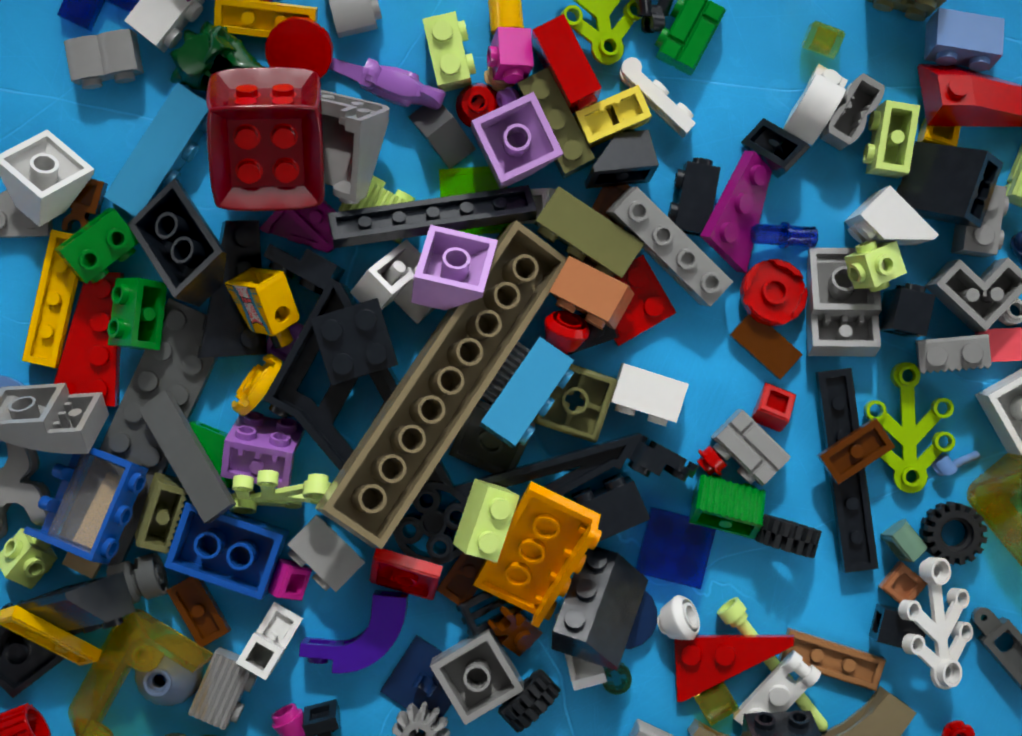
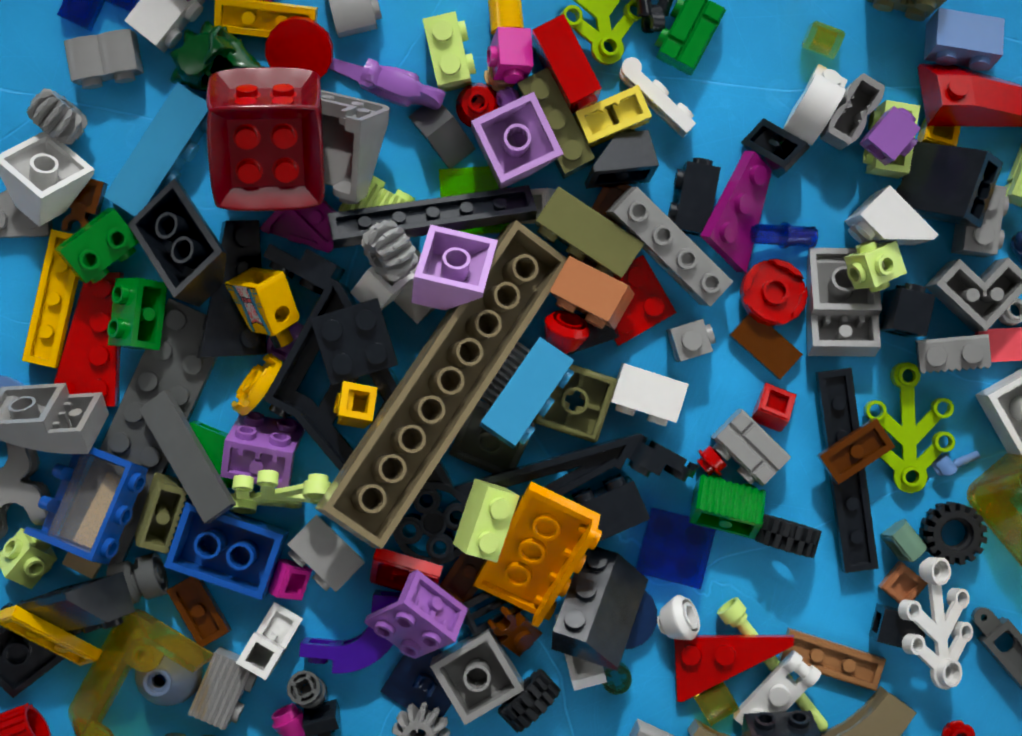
(57, 116): none -> light grey gear
(312, 694): none -> dark grey wheel
(355, 404): none -> yellow brick
(389, 250): none -> light grey gear
(420, 619): none -> medium lavender bracket
(691, 340): none -> light grey brick
(891, 135): none -> medium lavender brick

